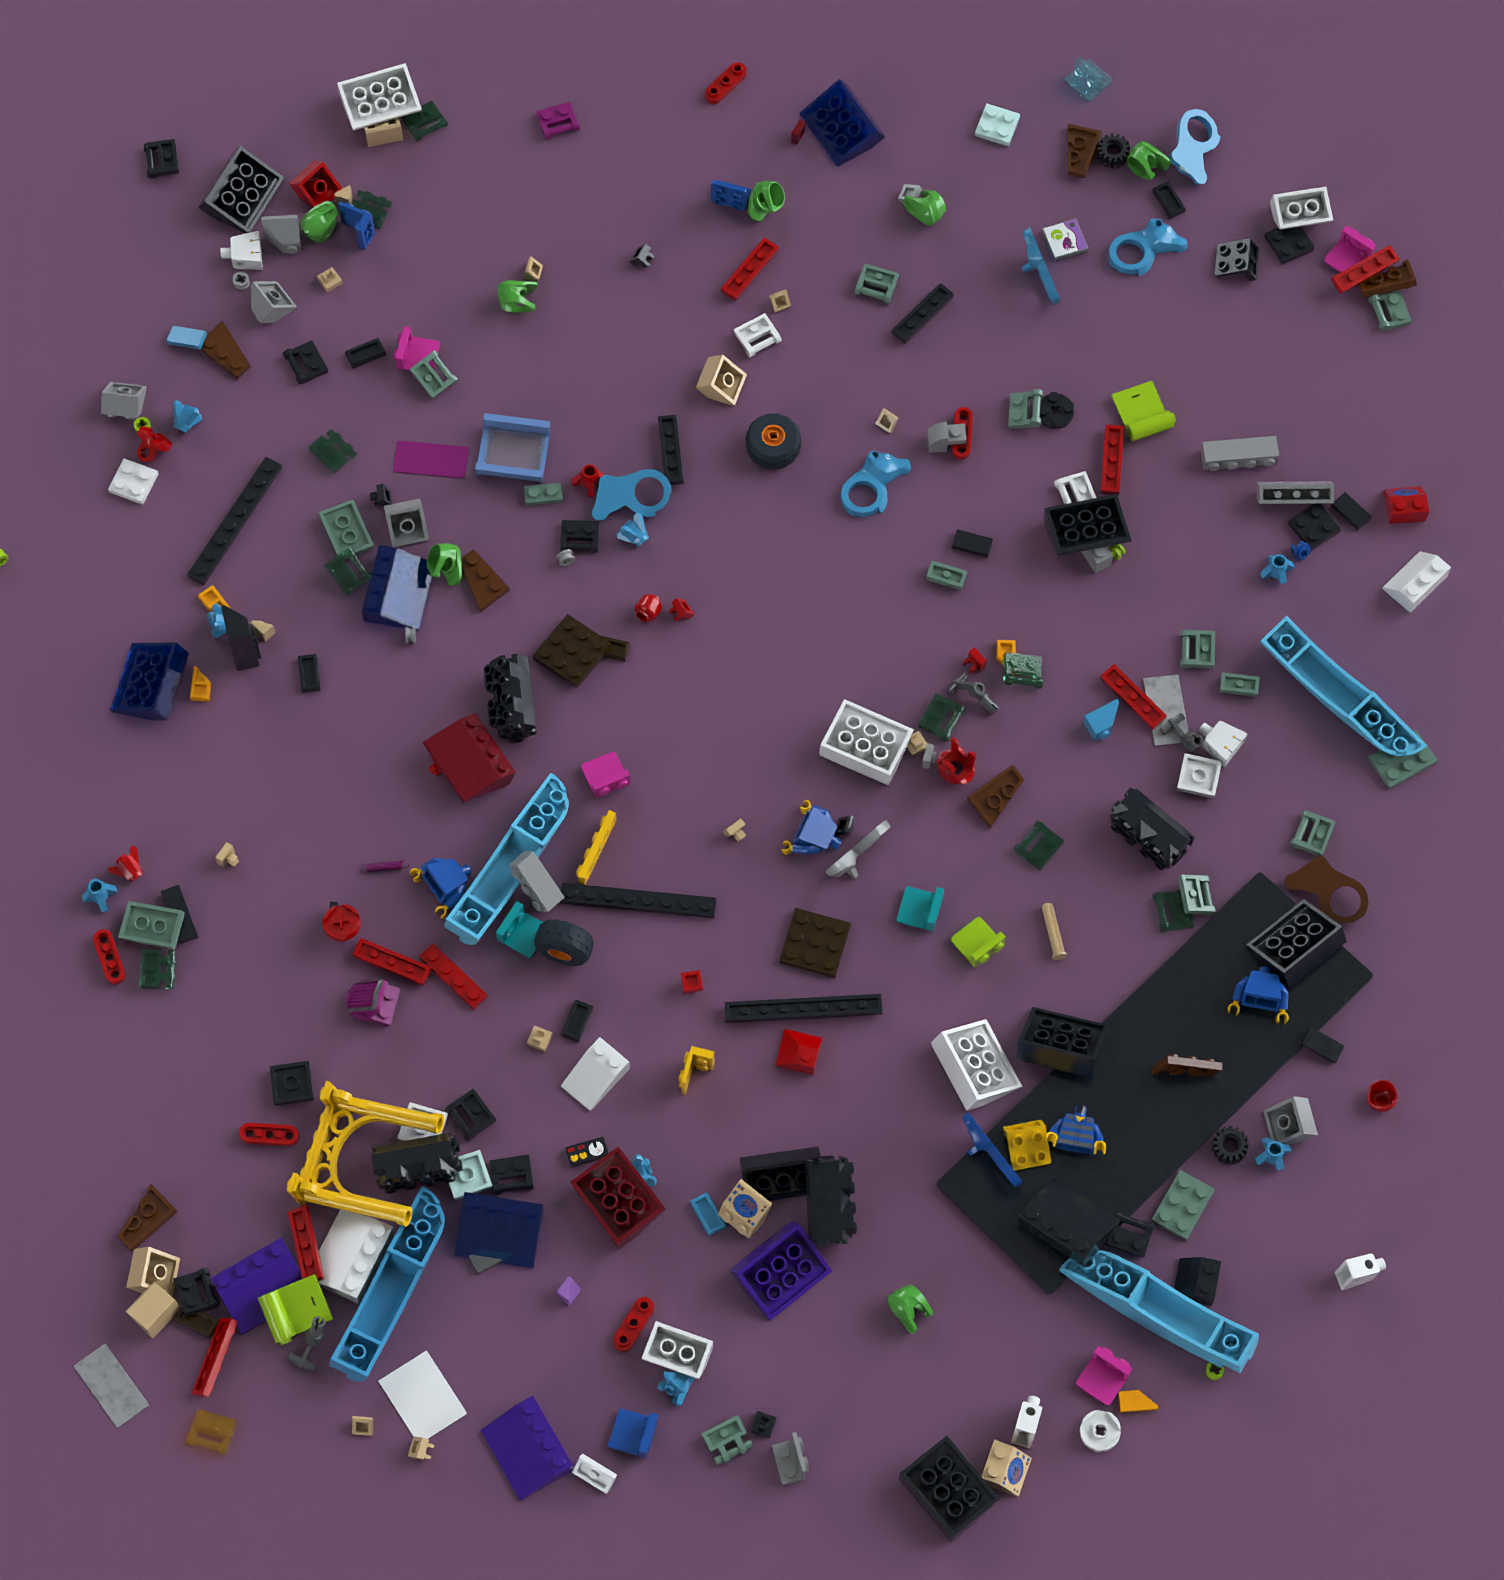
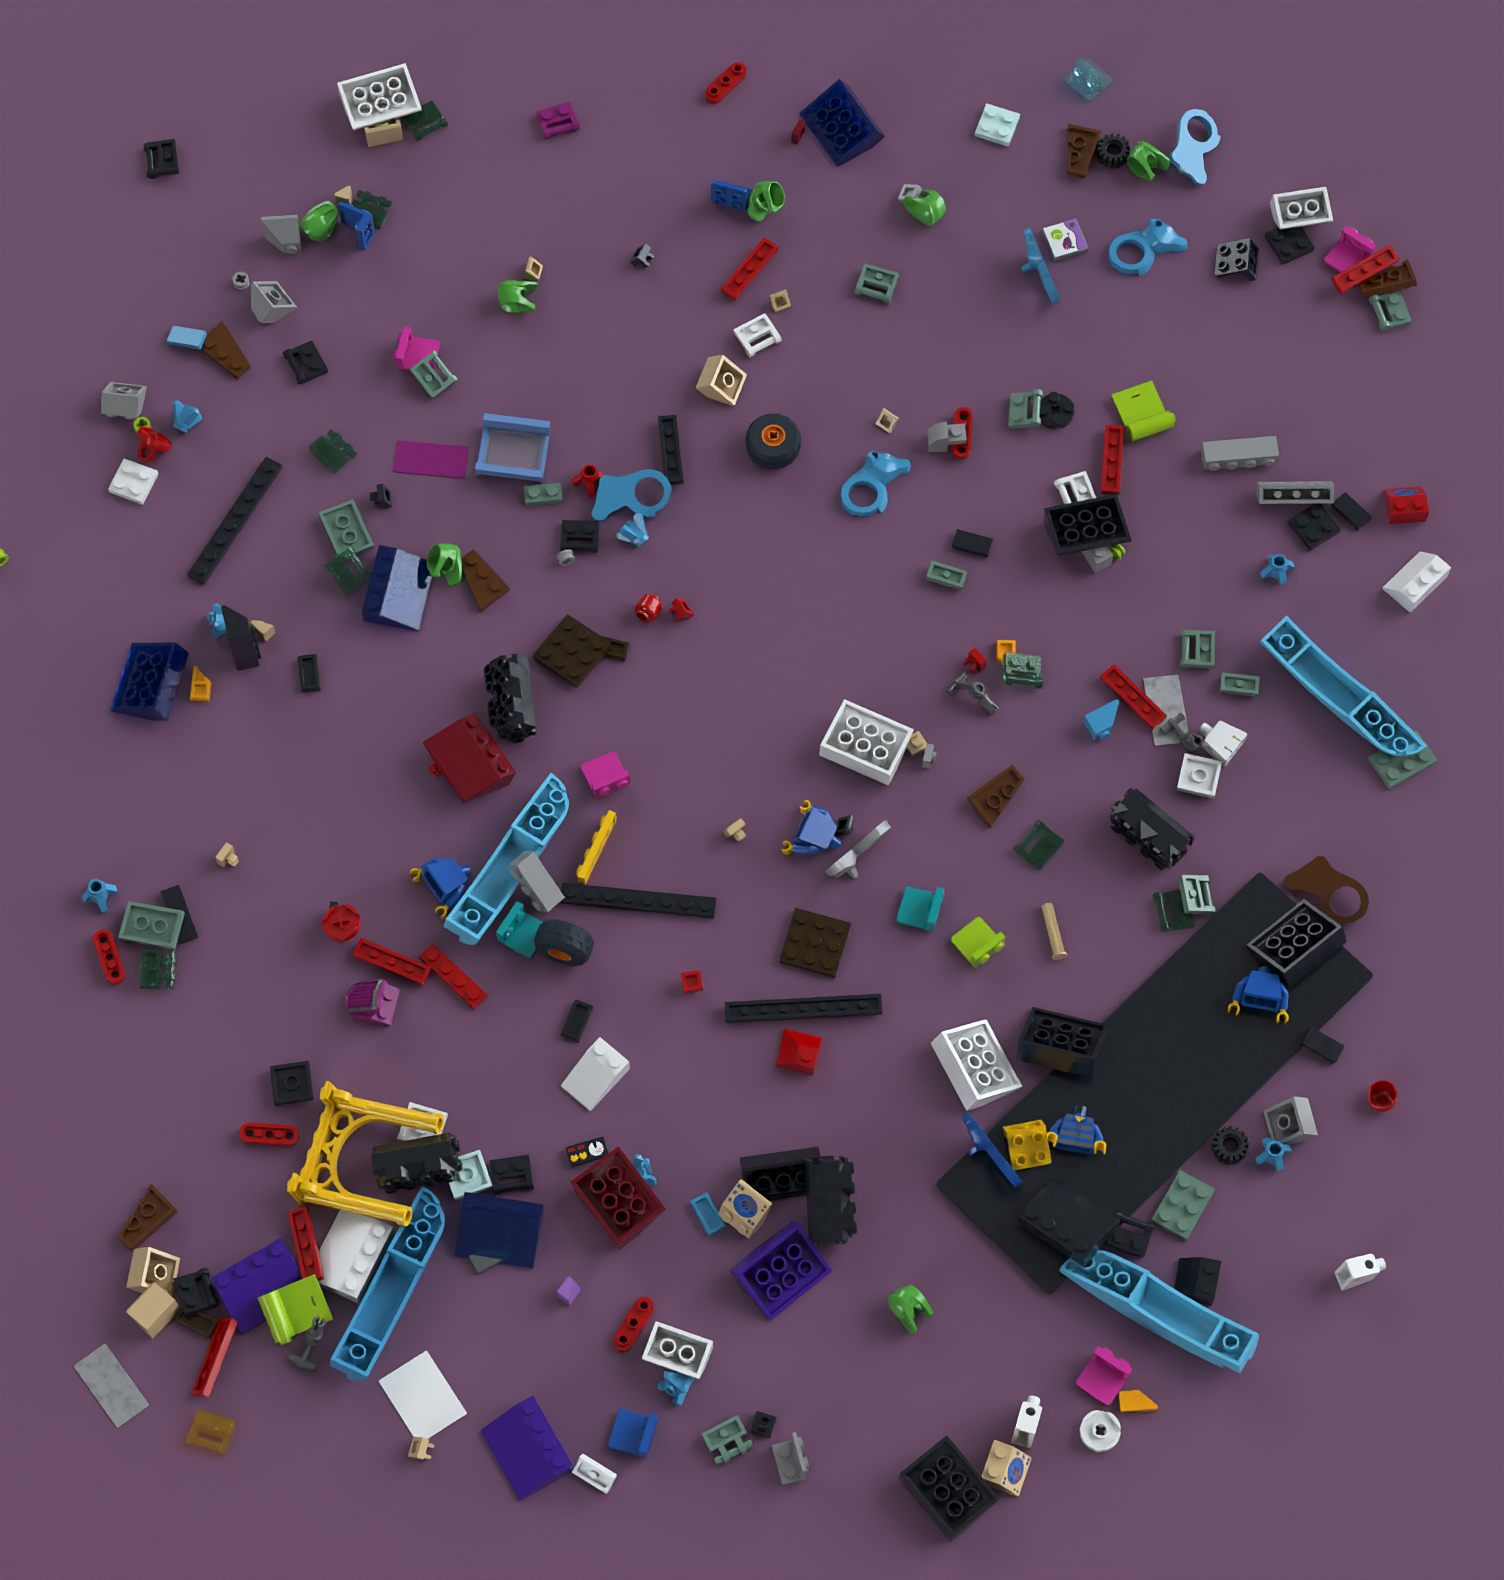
(127, 865): red rock -> none
(210, 597): light orange tile -> none
(241, 191): black slope -> none
(244, 251): white torso -> none
(315, 184): red slope -> none
(329, 279): tan tile -> none
(362, 1426): tan slope -> none
(365, 353): black tile -> none
(384, 866): magenta piece -> none
(406, 522): light grey slope -> none
(410, 634): light grey bush -> none
(476, 1111): black plate -> none
(539, 1038): tan tile -> none
(698, 1057): yellow bracket -> none
(922, 313): black plate -> none
(935, 715): clear green plate -> none
(956, 753): red piece -> none
(1169, 200): black tile -> none
(1192, 1065): reddish brown wing -> none
(1211, 1375): lime bush -> none
(1301, 551): blue plate -> none
(1319, 835): sand green plate -> none

